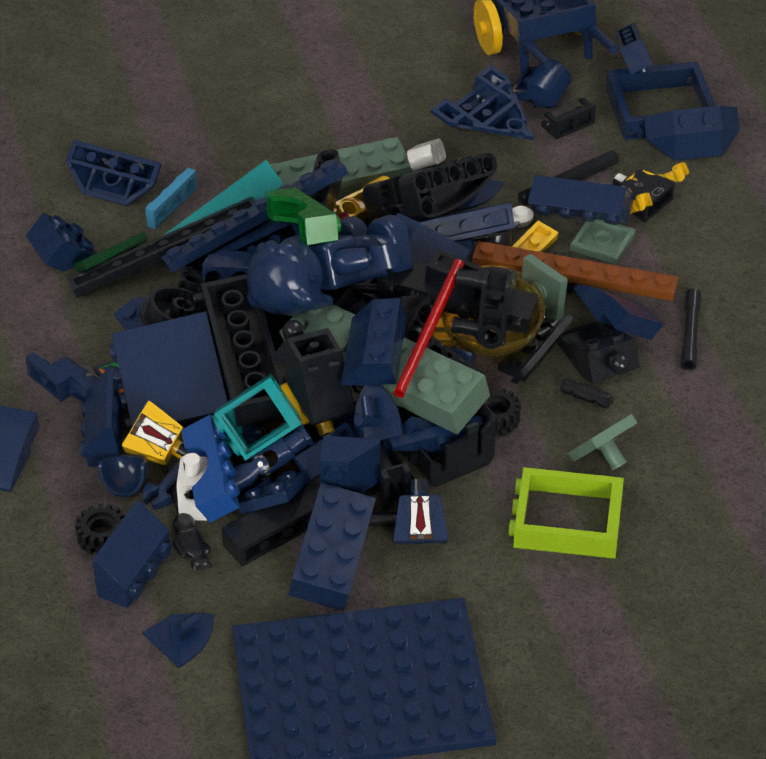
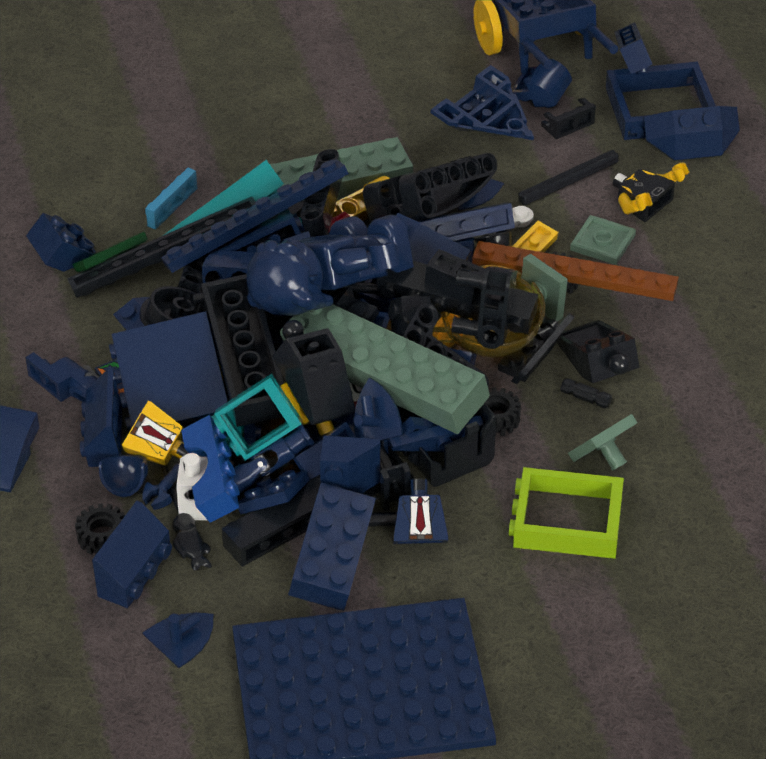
(111, 173): dark blue wedge -> none
(315, 221): green arch -> none
(375, 344): dark blue slope -> none
(426, 154): white beam -> none
(428, 330): red piece -> none
(580, 199): dark blue brick -> none
(620, 312): dark blue slope -> none
(689, 348): black piece -> none

